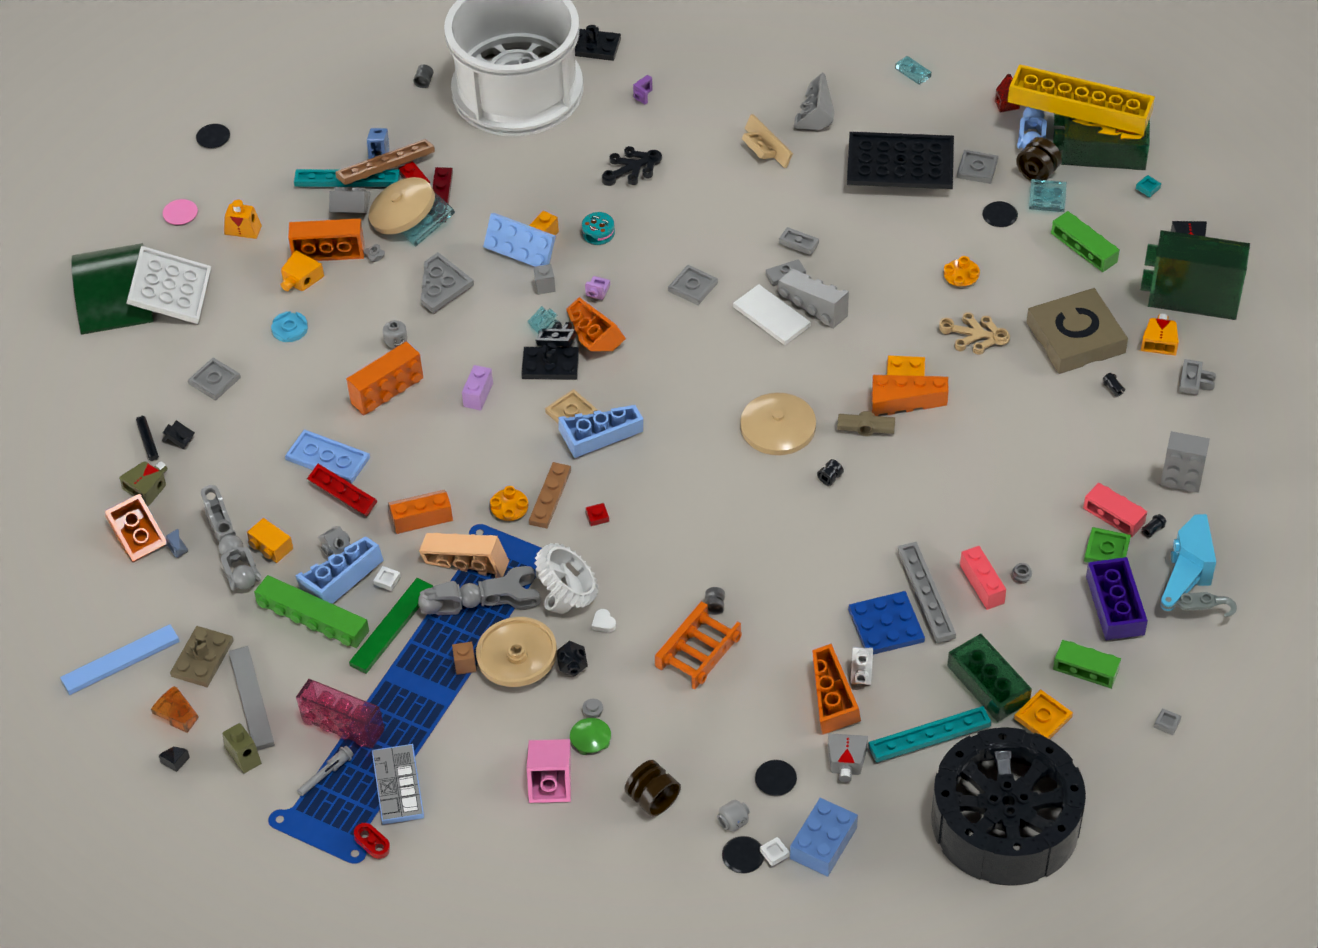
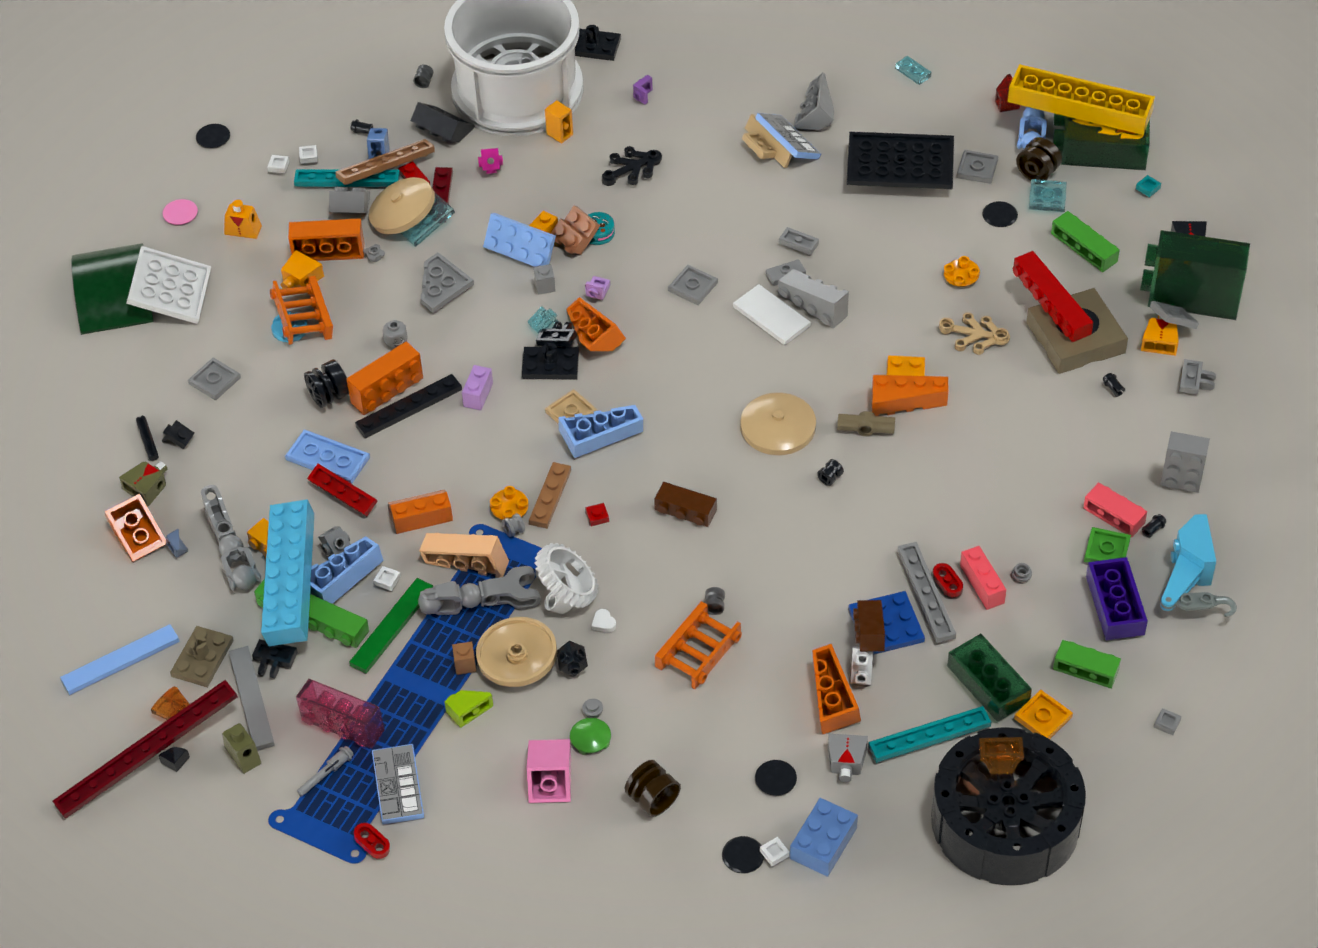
(144, 749): none -> dark red plate
(277, 655): none -> black hinge
(278, 164): none -> white plate
(288, 573): none -> medium azure brick
(308, 154): none -> white plate
(316, 300): none -> orange fence
(326, 383): none -> black wheel
(362, 127): none -> black pin
(408, 406): none -> black plate
(440, 123): none -> black slope
(467, 705): none -> lime slope
(490, 153): none -> dark pink brick
(513, 525): none -> light grey wheel
(559, 121): none -> light orange brick
(575, 231): none -> nougat plate
(685, 504): none -> reddish brown brick
(733, 815): light grey head -> none
(788, 136): none -> tile
(869, 625): none -> reddish brown brick
(948, 581): none -> red plate
(1001, 754): none -> clear orange slope
(1052, 296): none -> red brick
(1174, 314): none -> light grey tile

